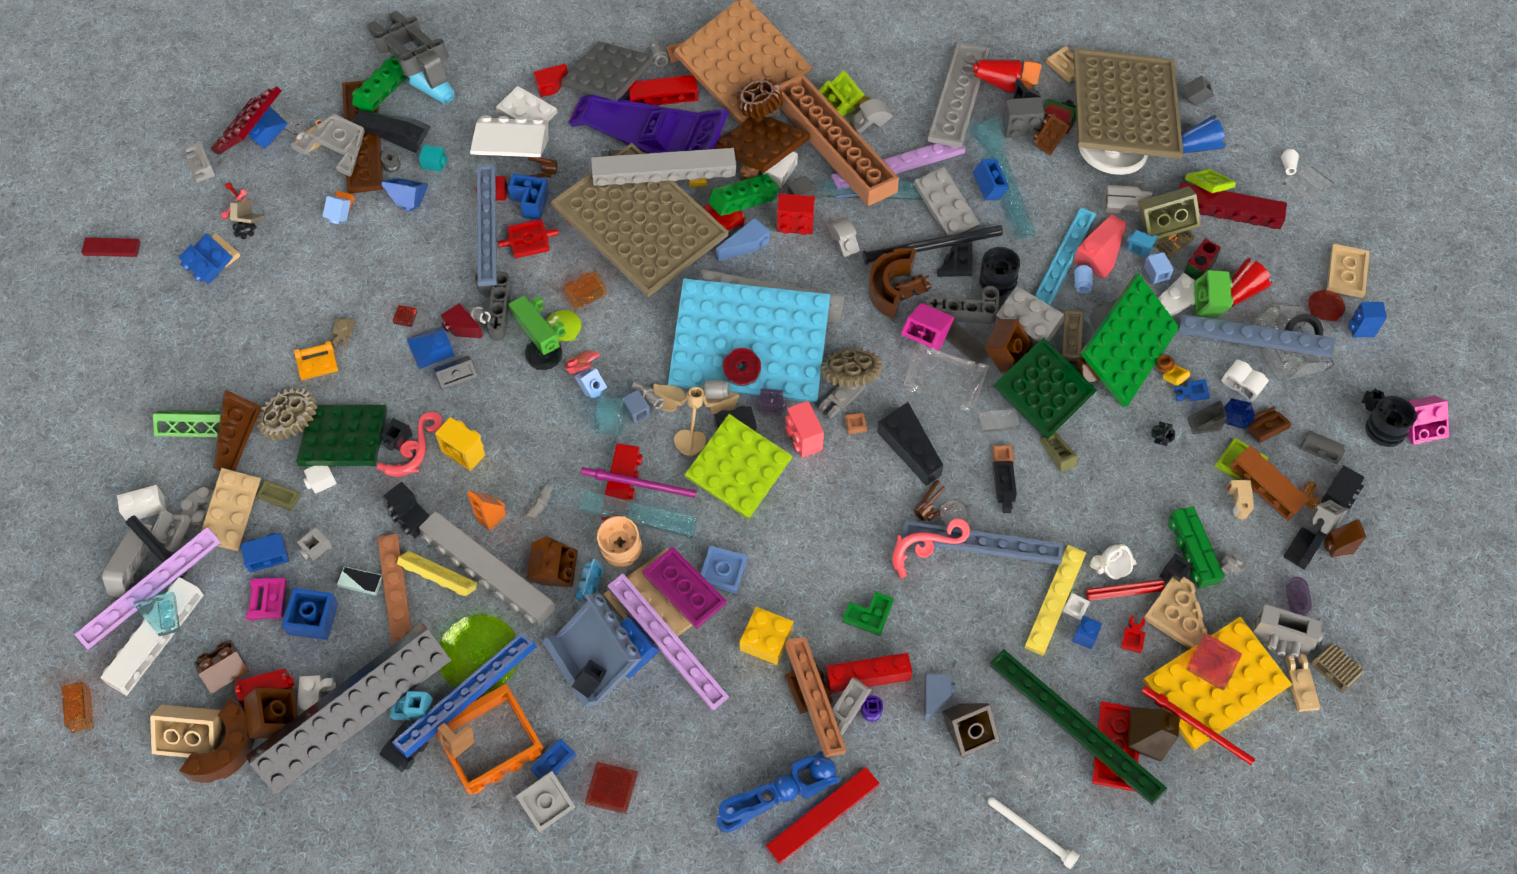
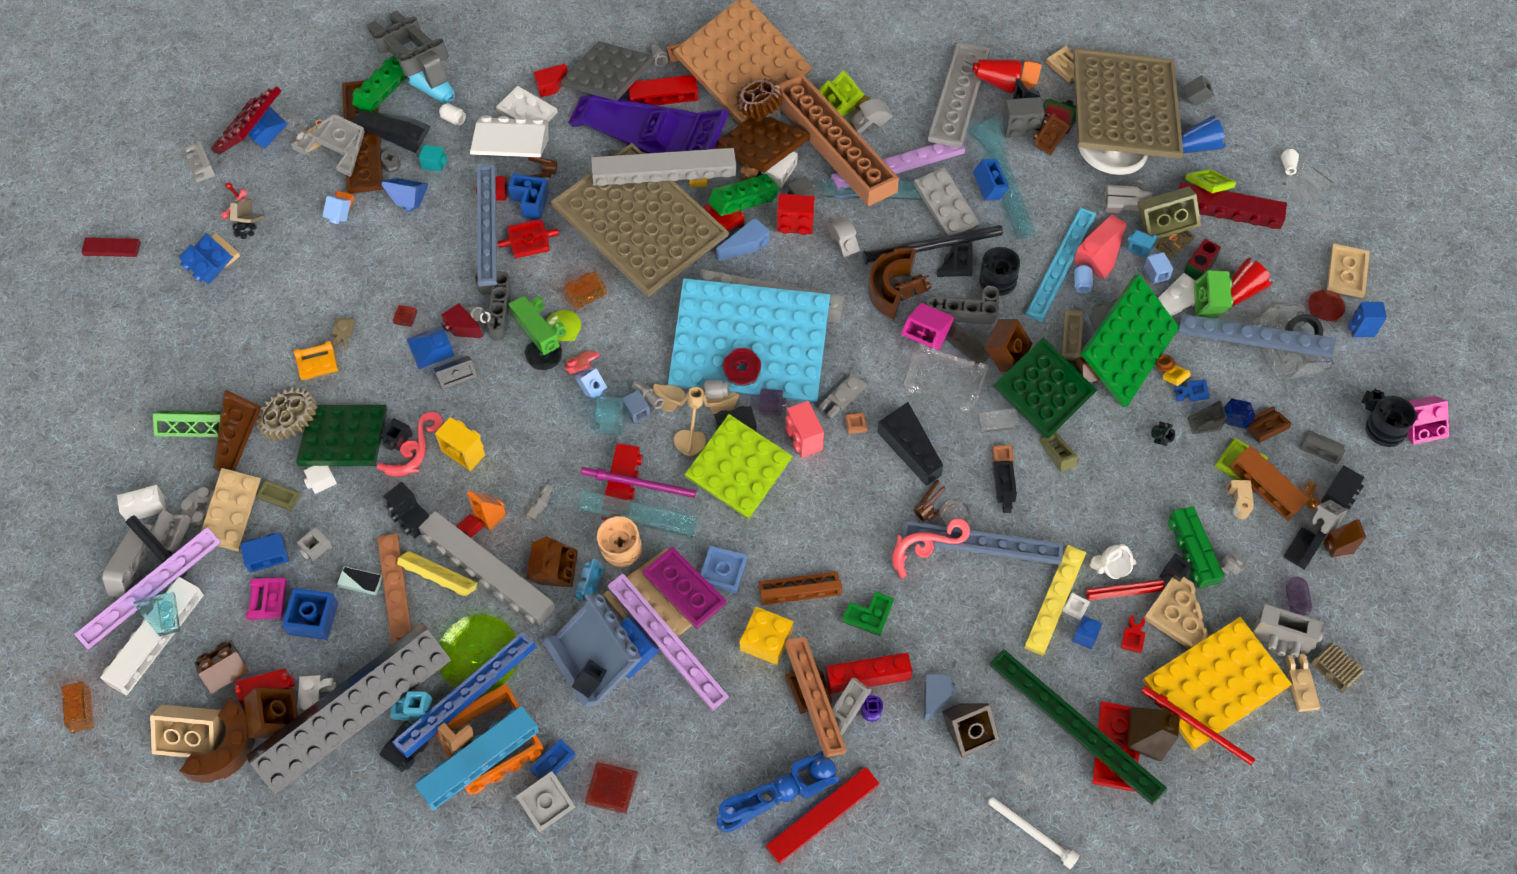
(452, 114): none -> white brick
(470, 525): none -> red slope
(476, 758): none -> dark azure brick
(799, 591): none -> dark orange fence
(851, 367): dark tan gear -> none
(1034, 315): light grey brick -> none
(1213, 661): clear pink plate -> none
(1245, 380): white brick -> none

